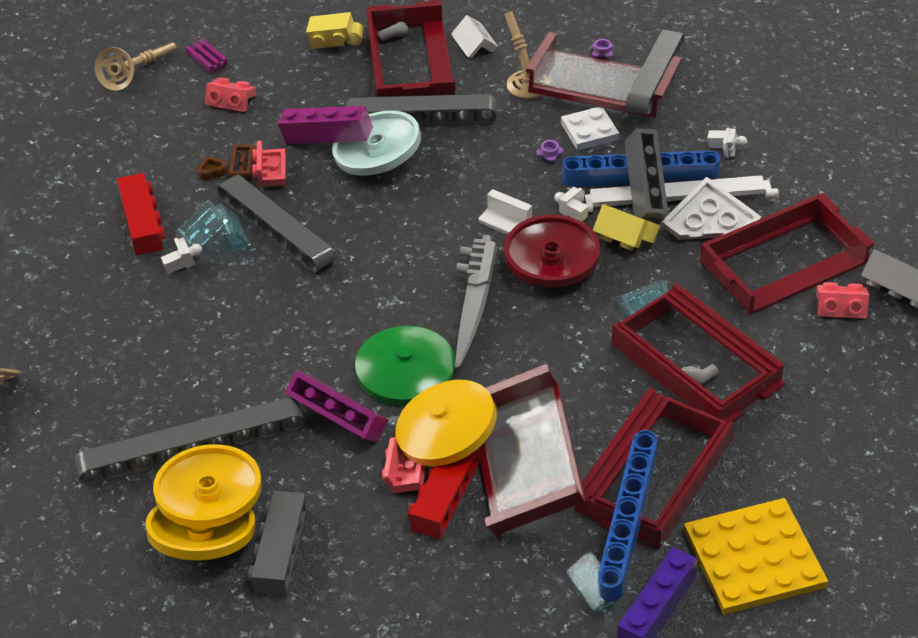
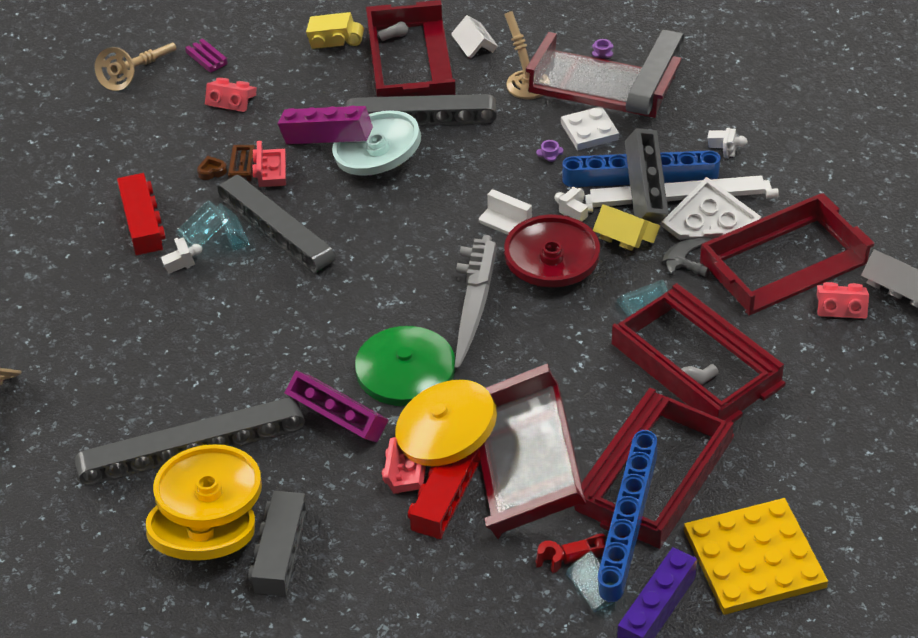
(569, 552): none -> red piece
(675, 257): none -> dark grey piece

